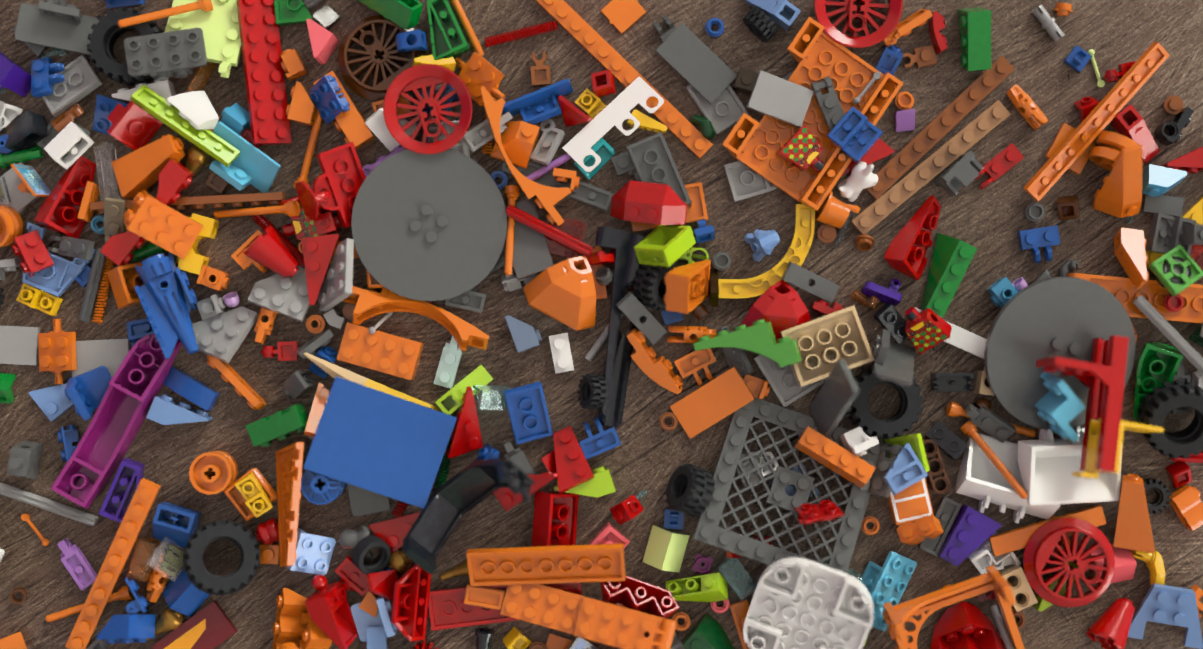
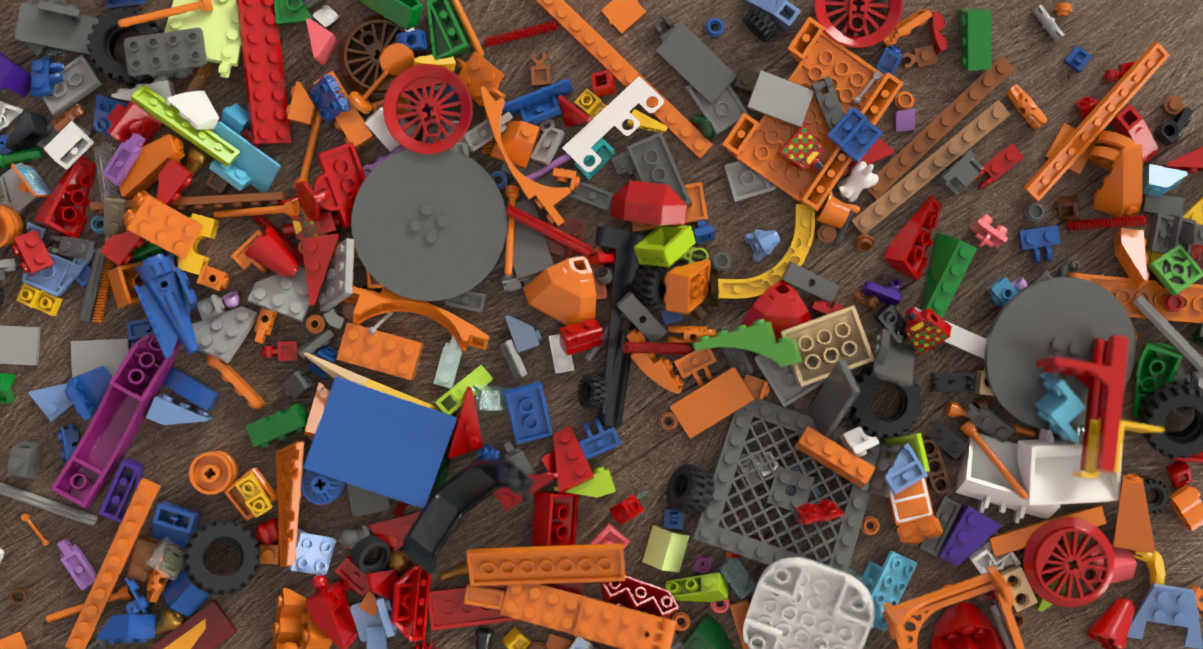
(57, 351): orange plate -> none
(90, 194): orange tile -> none
(124, 159): none -> medium lavender hinge
(293, 64): orange brick -> none
(393, 61): none -> orange piece
(513, 359): none -> light grey tile
(580, 336): none -> red brick
(660, 349): none -> red piece
(988, 234): none -> coral hips
(1100, 83): yellowish green hinge -> none
(1104, 222): none -> red piece

